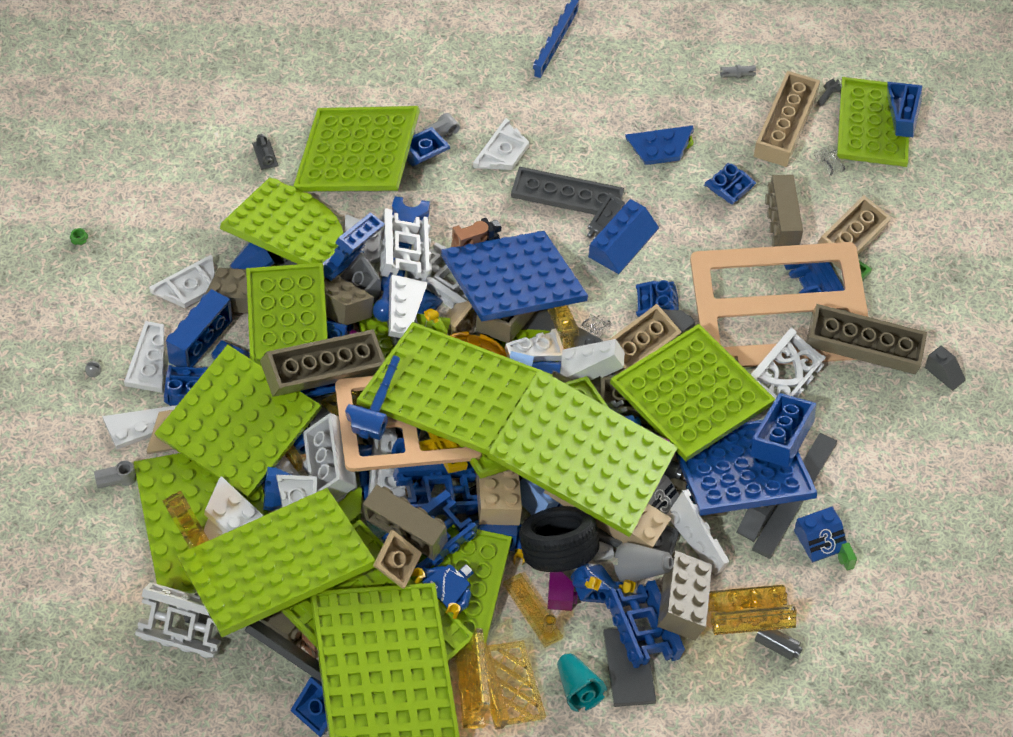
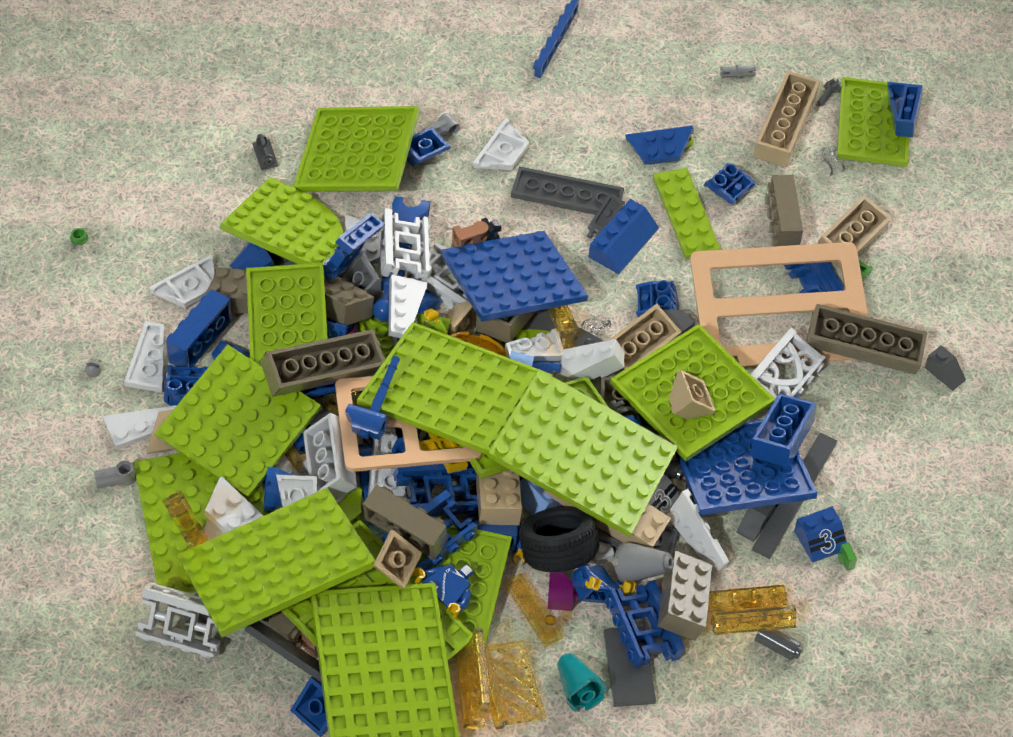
(685, 211): none -> lime plate
(690, 397): none -> tan slope

